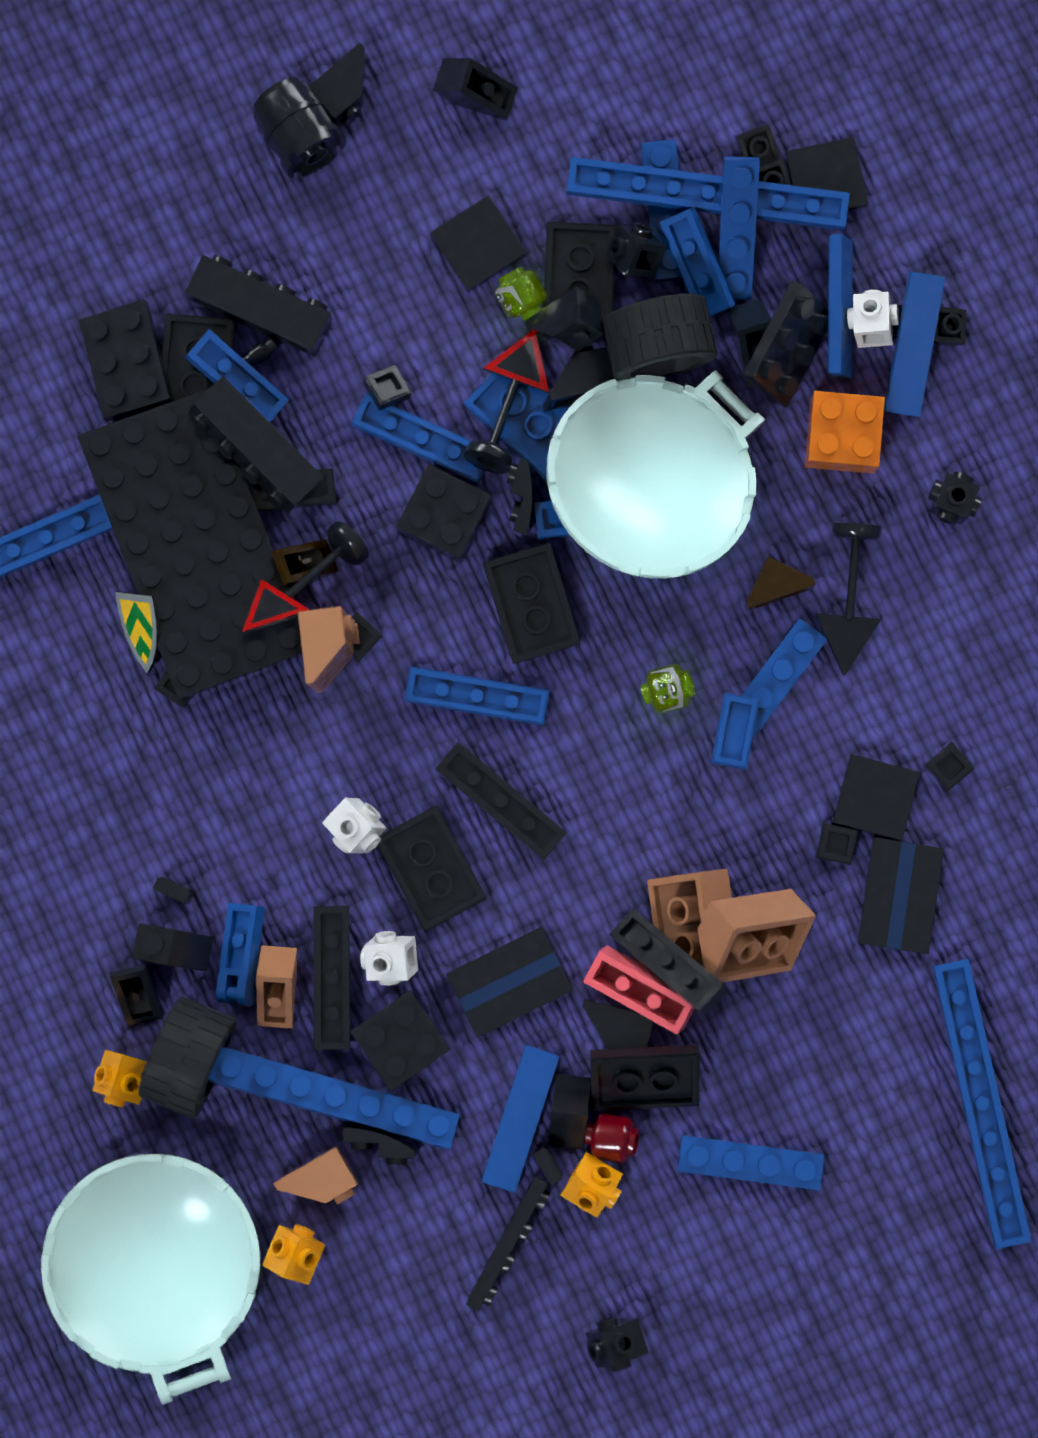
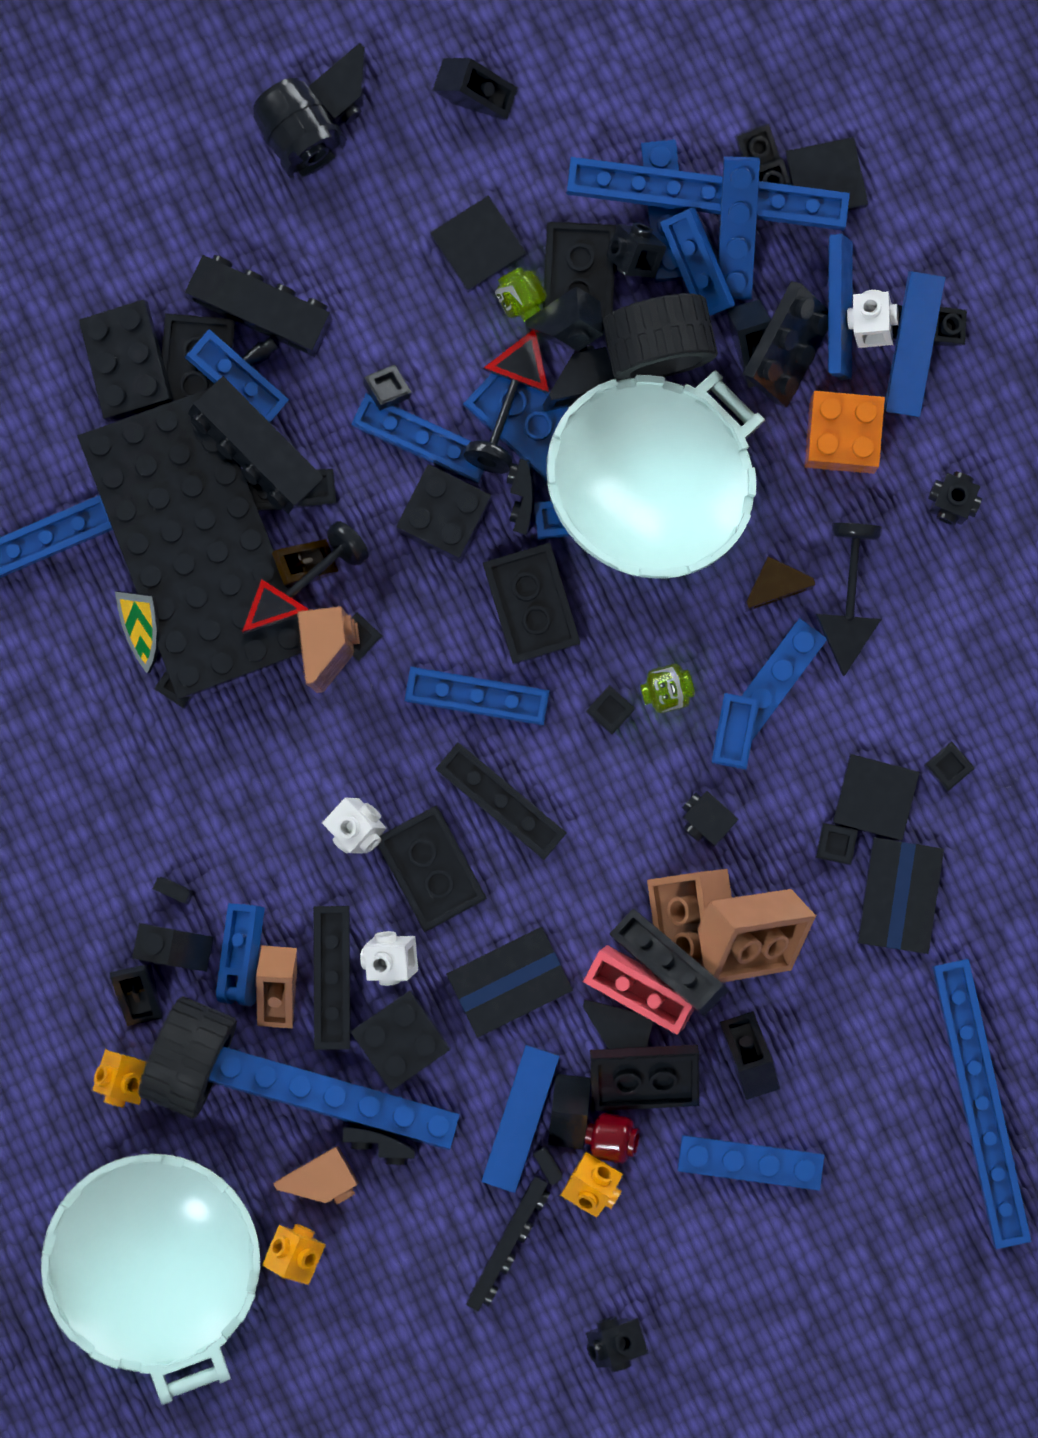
(610, 710): none -> black tile
(707, 818): none -> black brick
(750, 1055): none -> black slope

